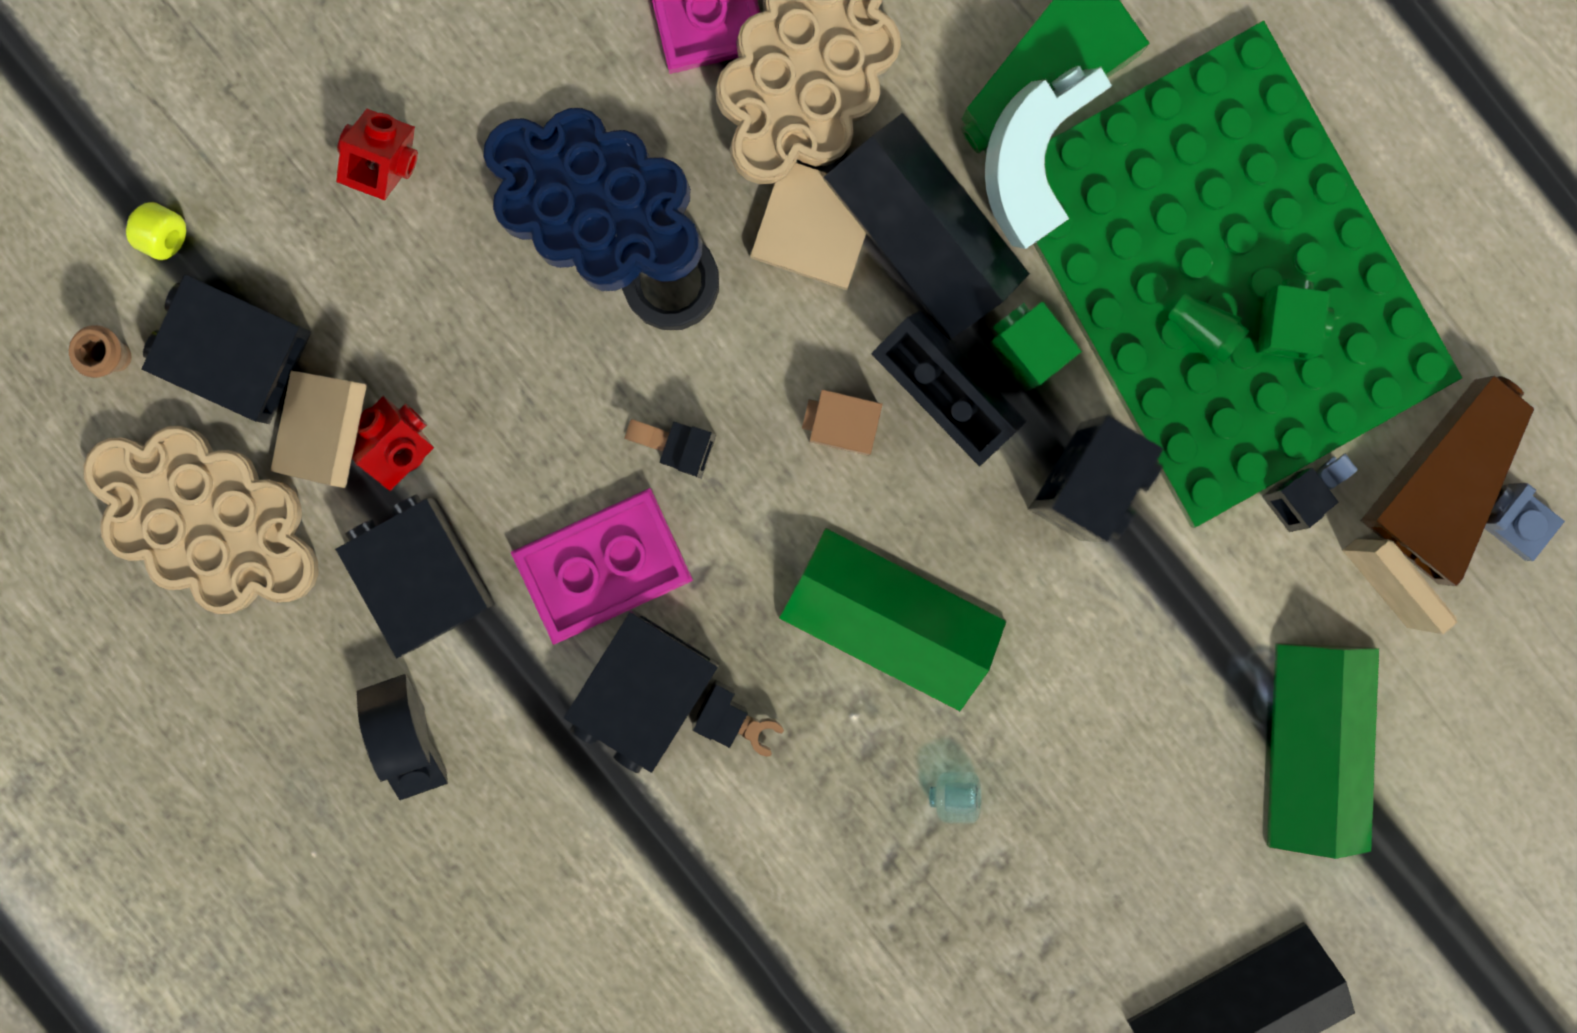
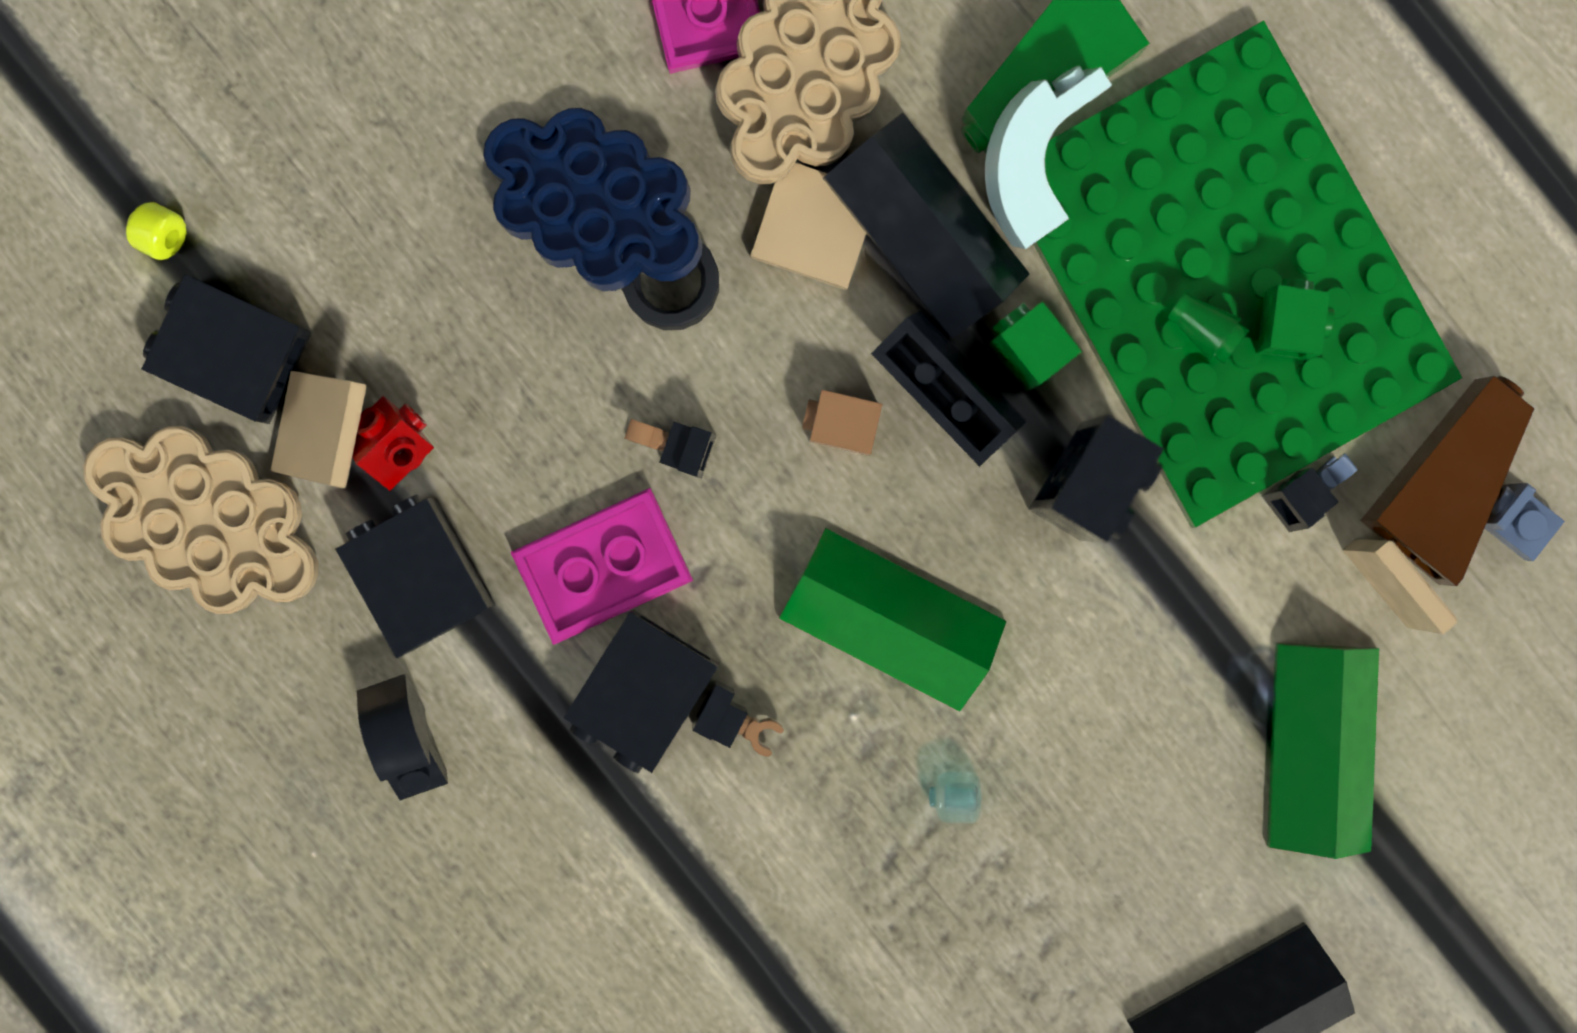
(98, 352): medium nougat cone -> none
(375, 154): red brick -> none

